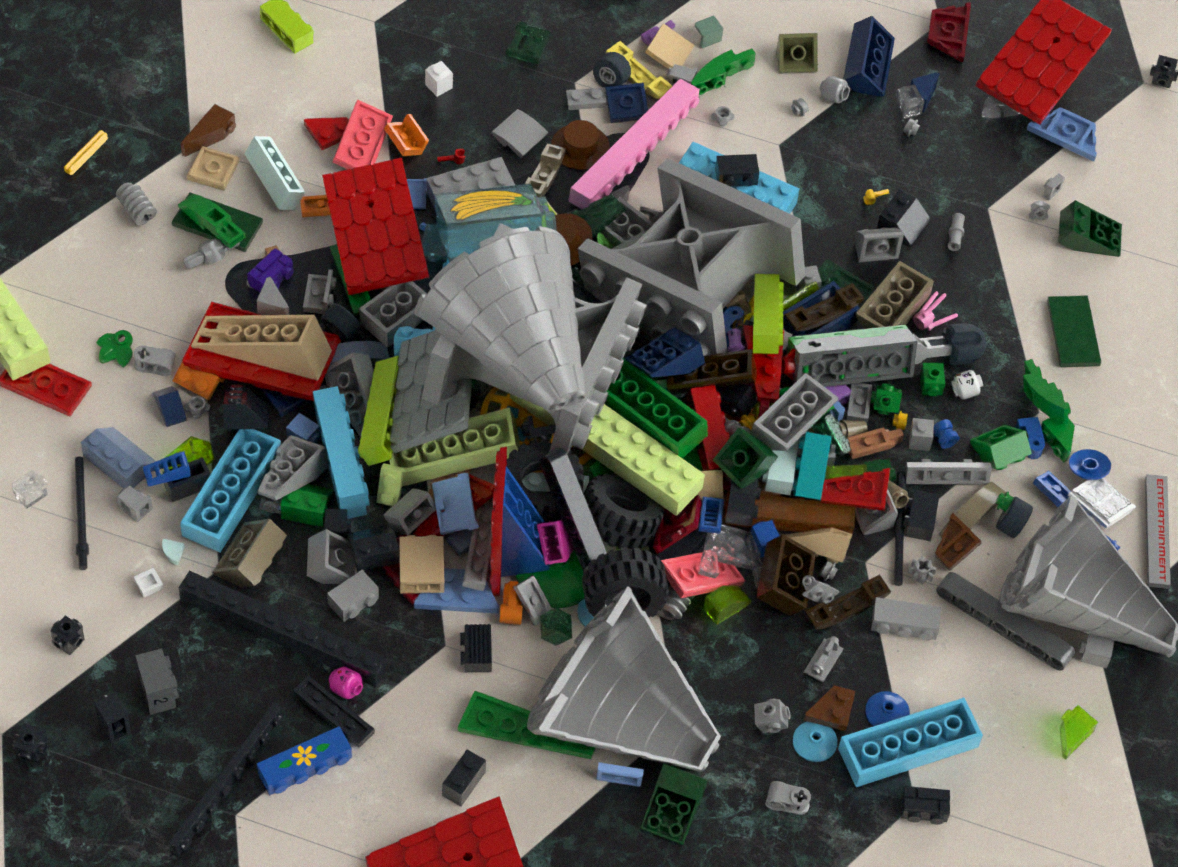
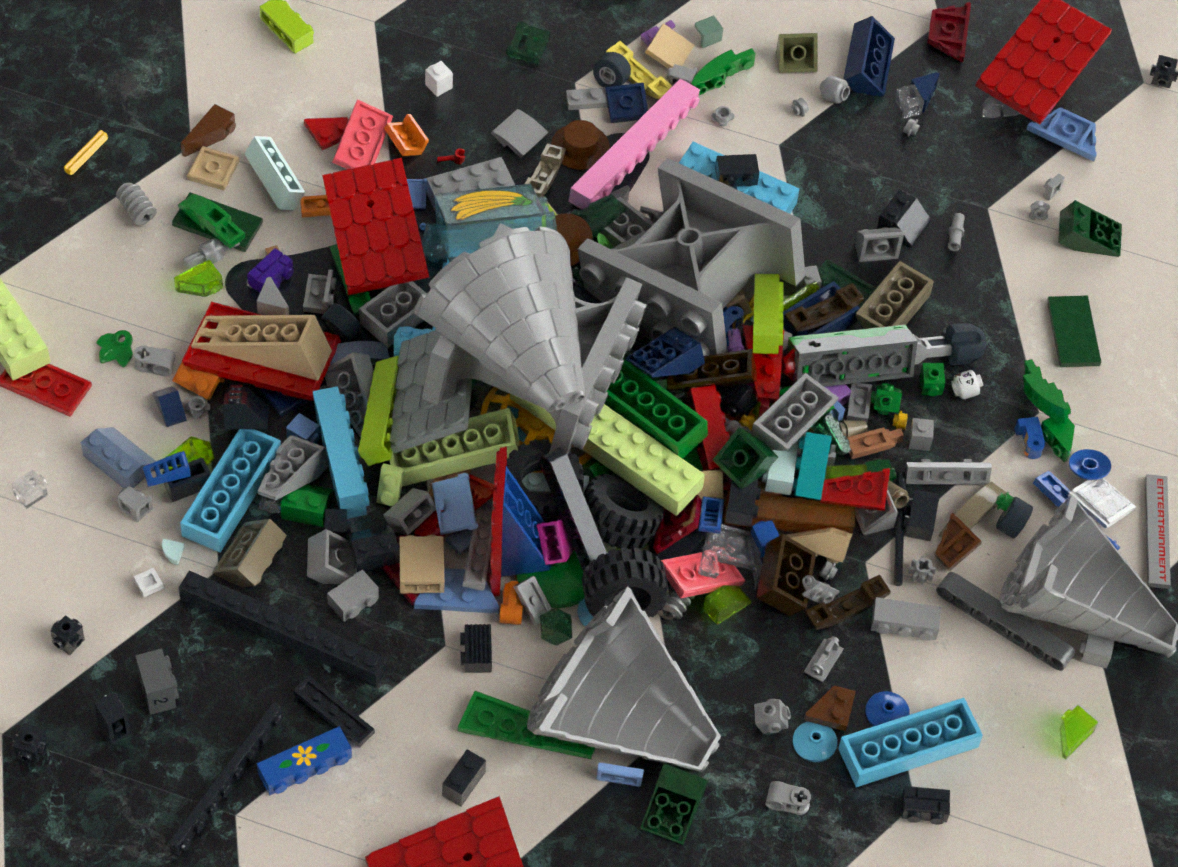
(82, 546): black bar -> none
(199, 280): none -> clear neon green slope
(345, 682): dark pink head -> none
(538, 433): black bracket -> none
(870, 197): yellow hand -> none
(925, 317): bright pink plant -> none
(945, 433): blue wheel -> none
(1002, 446): green slope -> none

